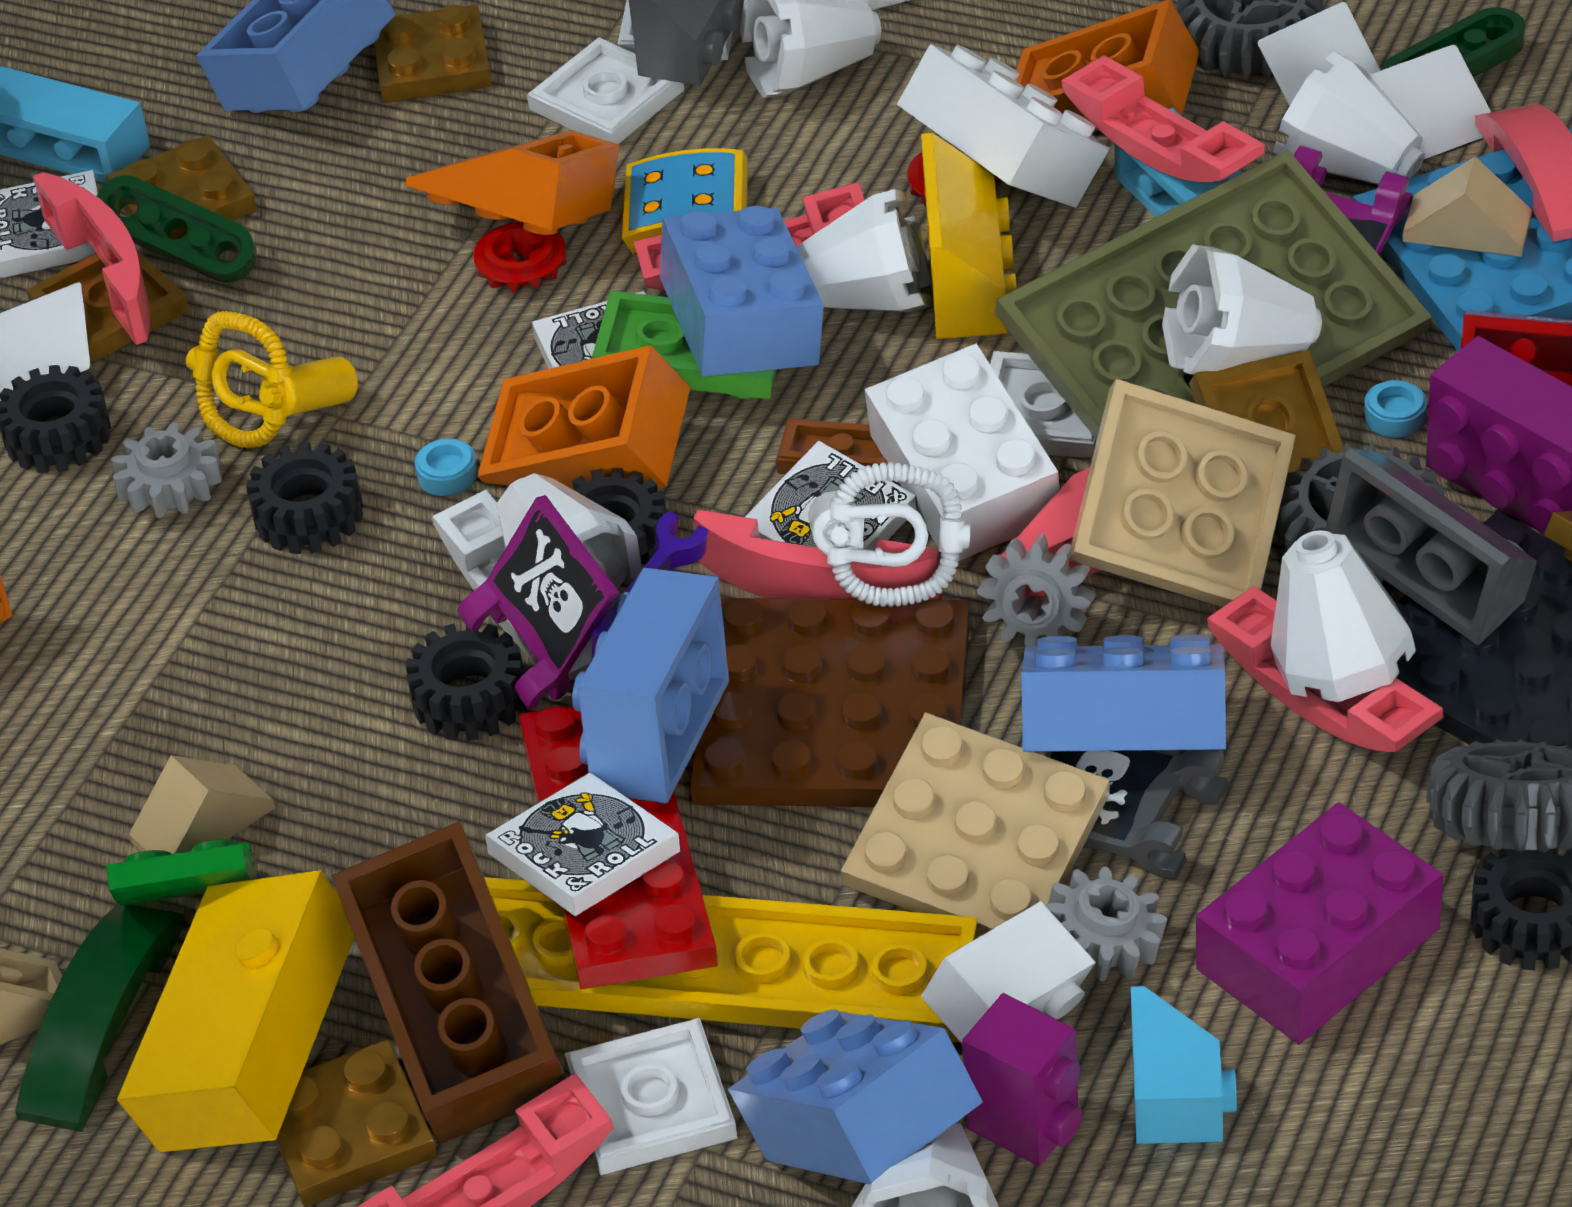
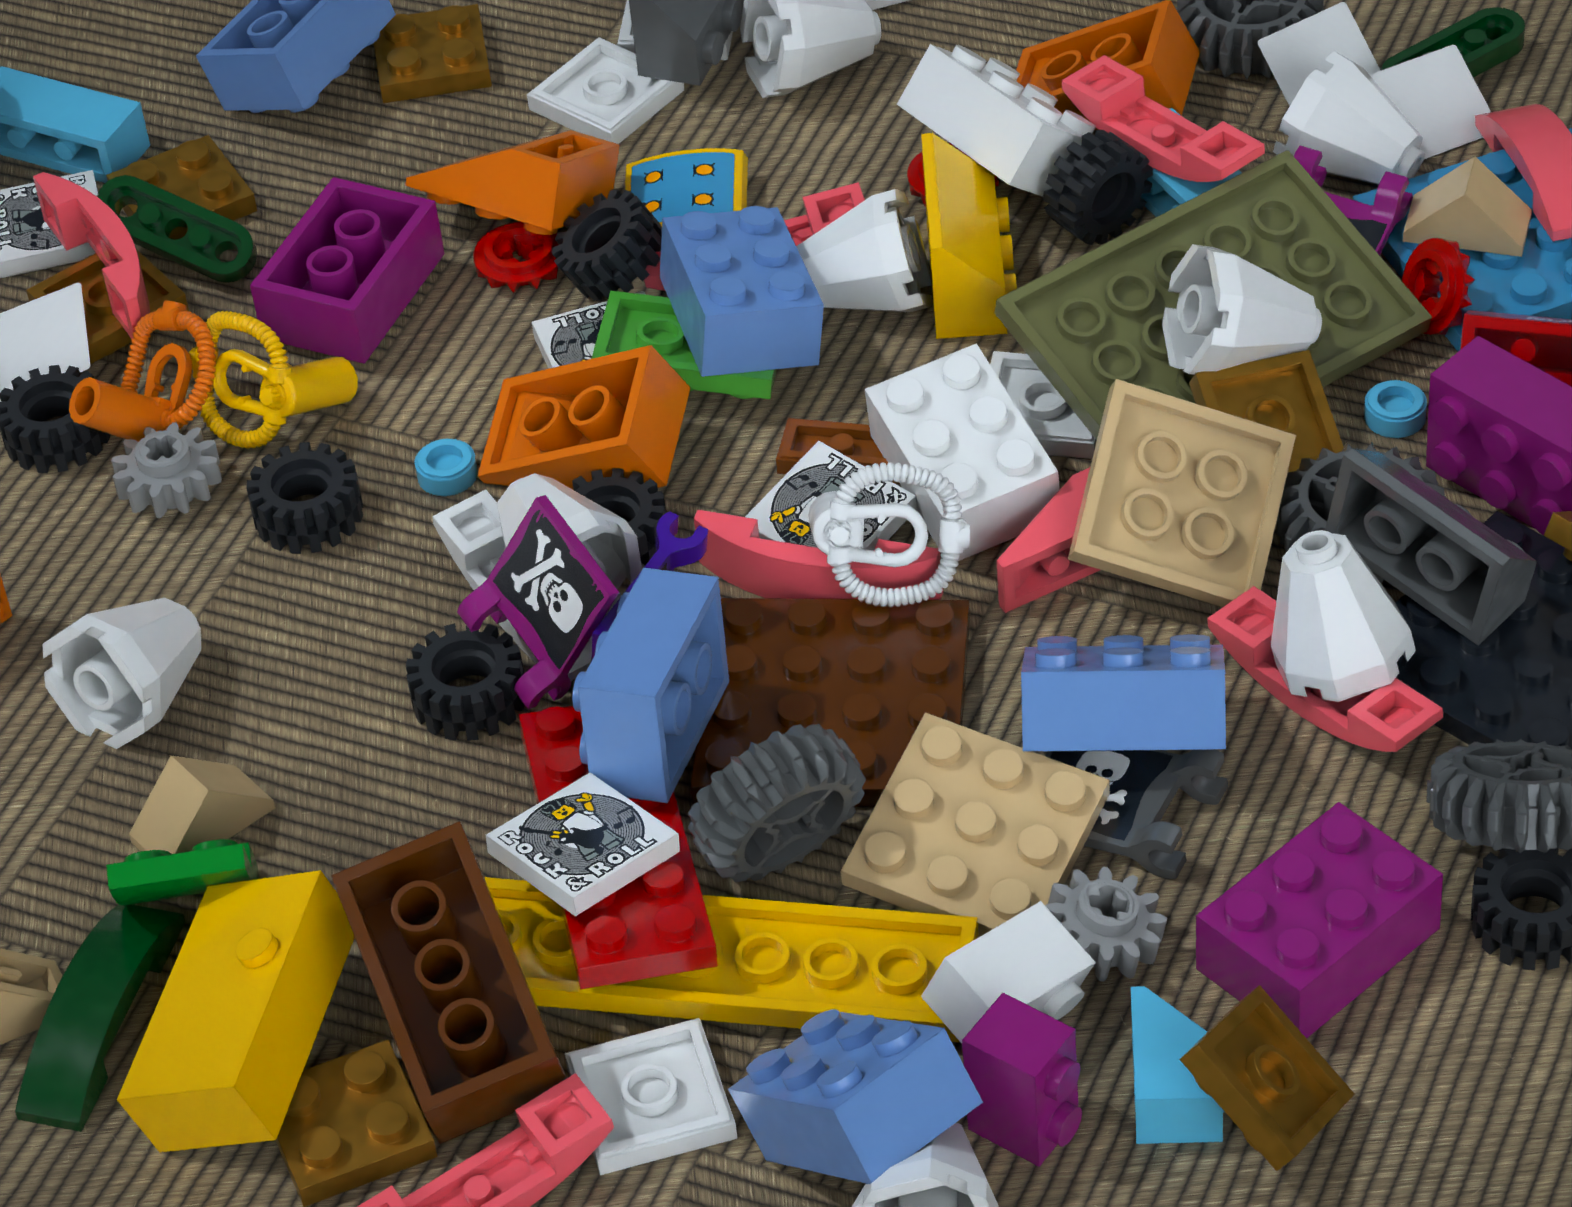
(122, 667): none -> white cone
(127, 413): none -> orange piece
(348, 269): none -> magenta brick
(608, 244): none -> black tyre
(776, 802): none -> dark grey gear
(1041, 572): light grey gear -> none
(1098, 187): none -> black tyre
(1267, 1078): none -> pearl gold plate
(1421, 276): none -> red gear

